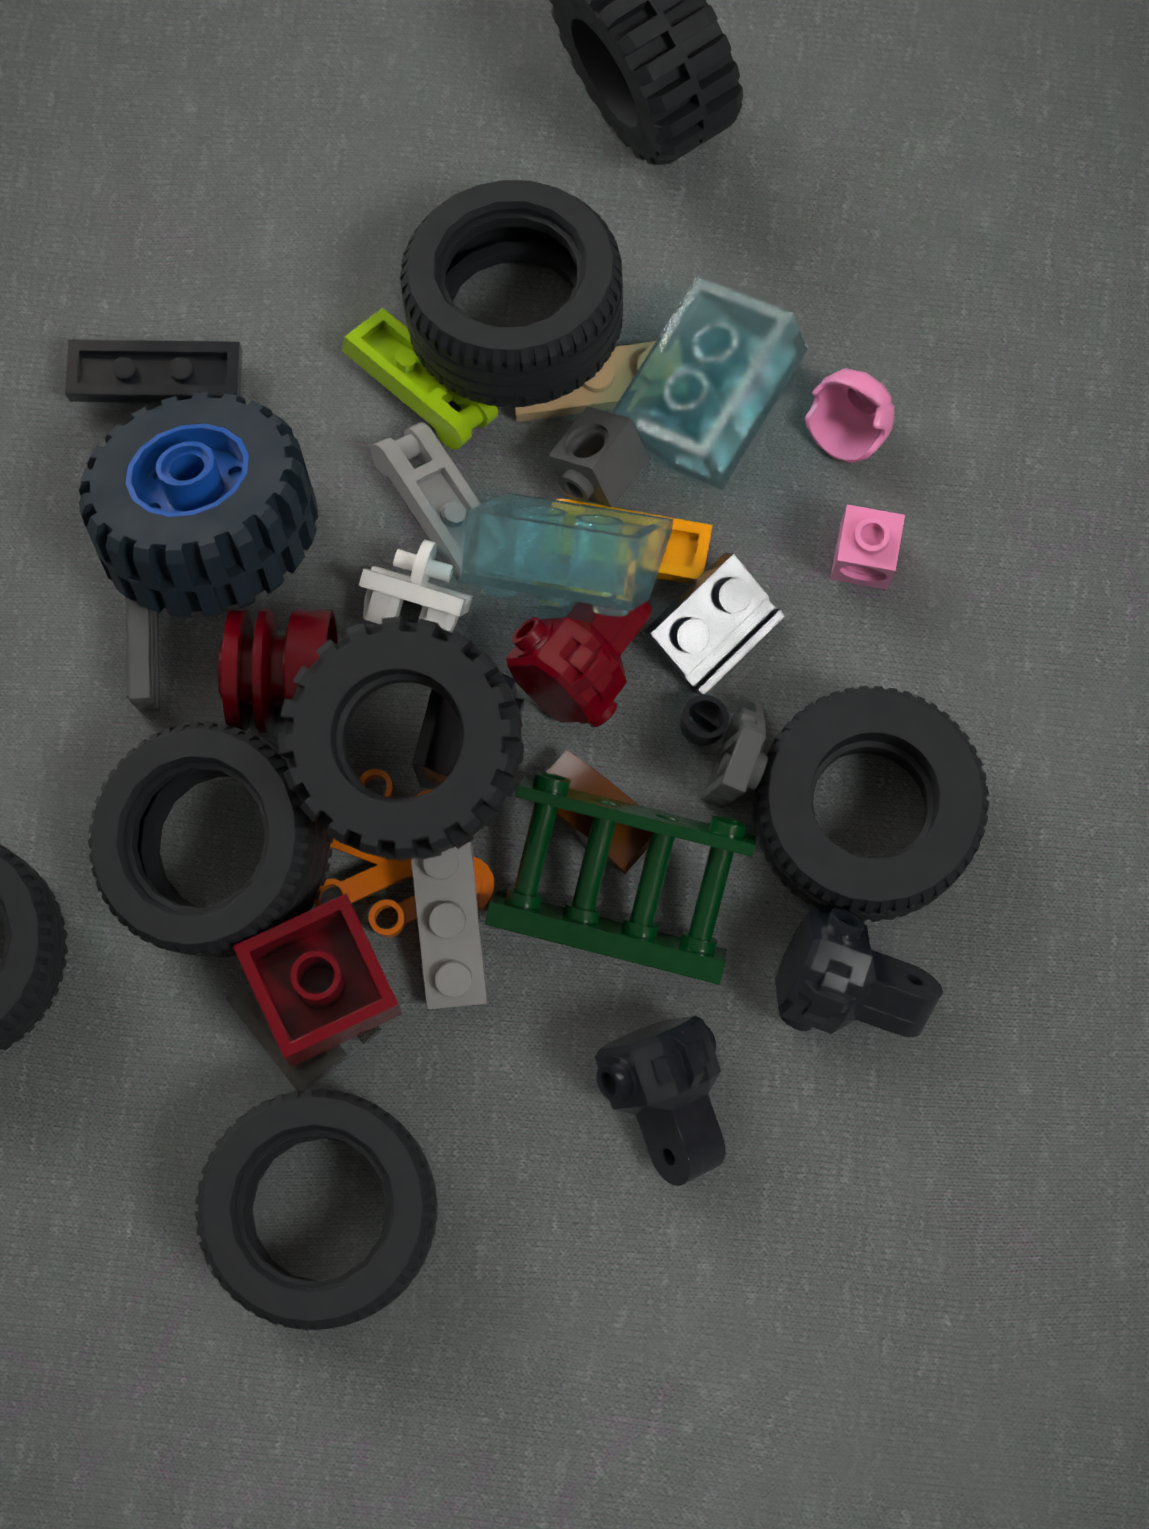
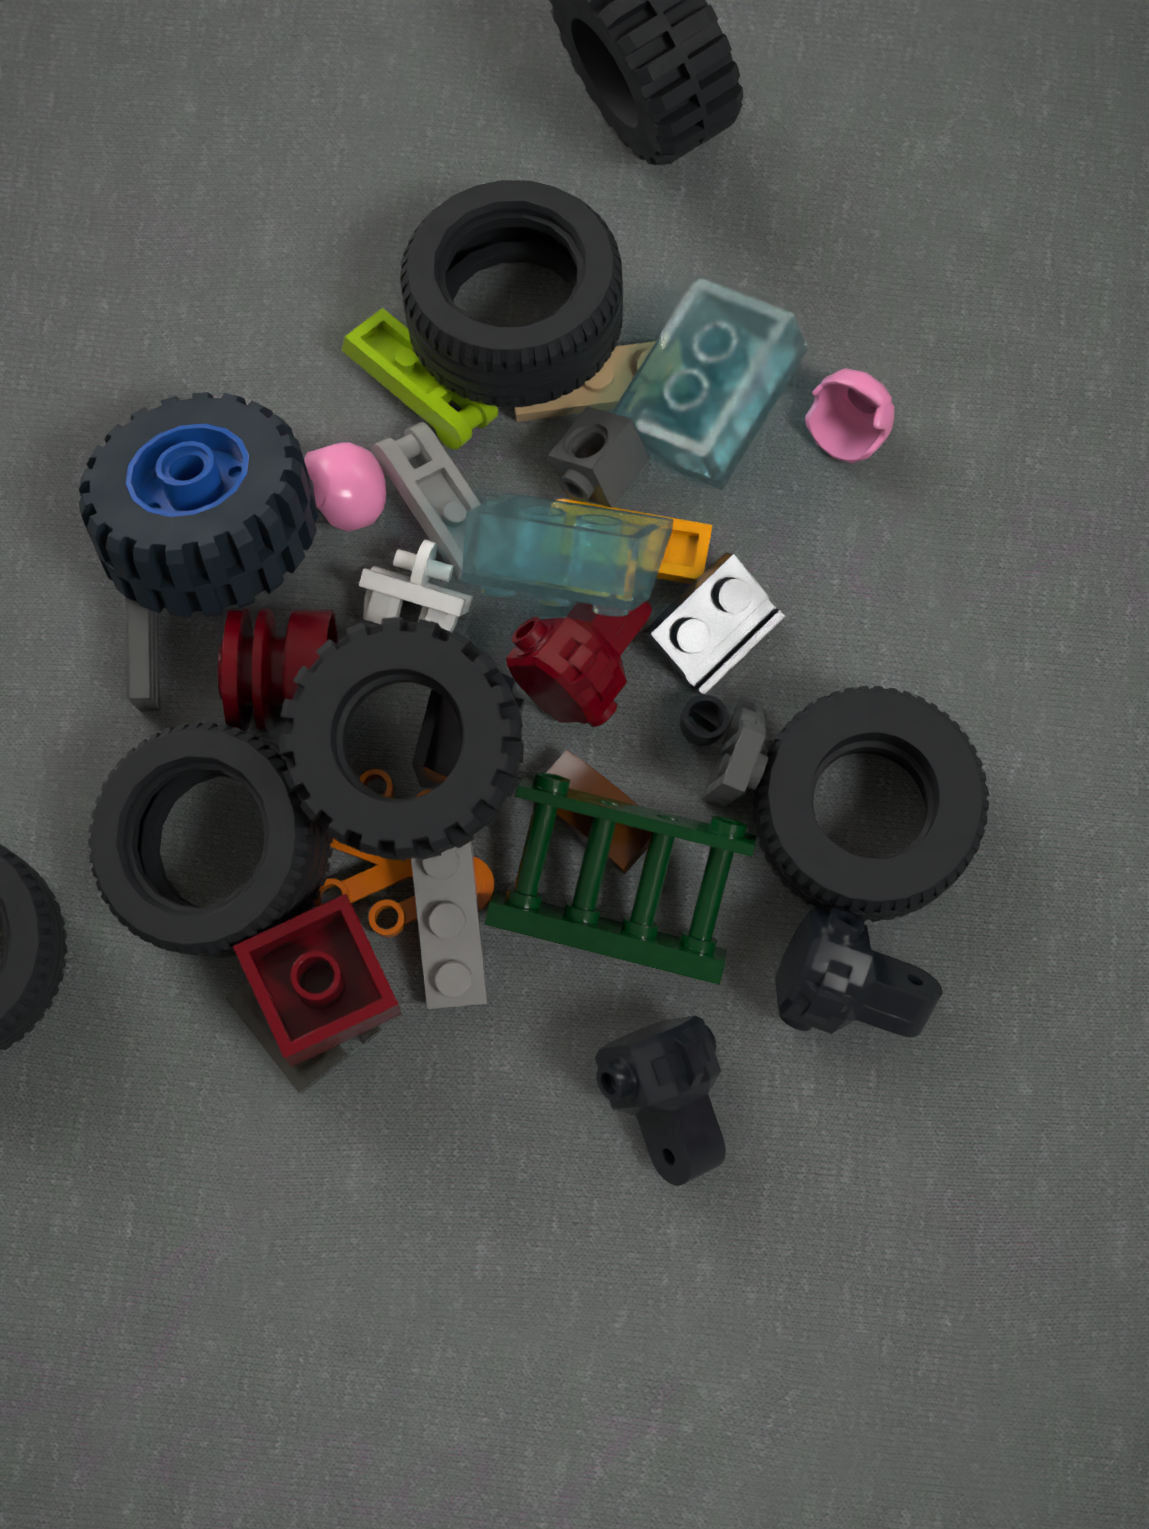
(151, 370): black plate -> none
(230, 1190): black tyre -> none
(347, 485): none -> bright pink hair
(867, 547): bright pink brick -> none

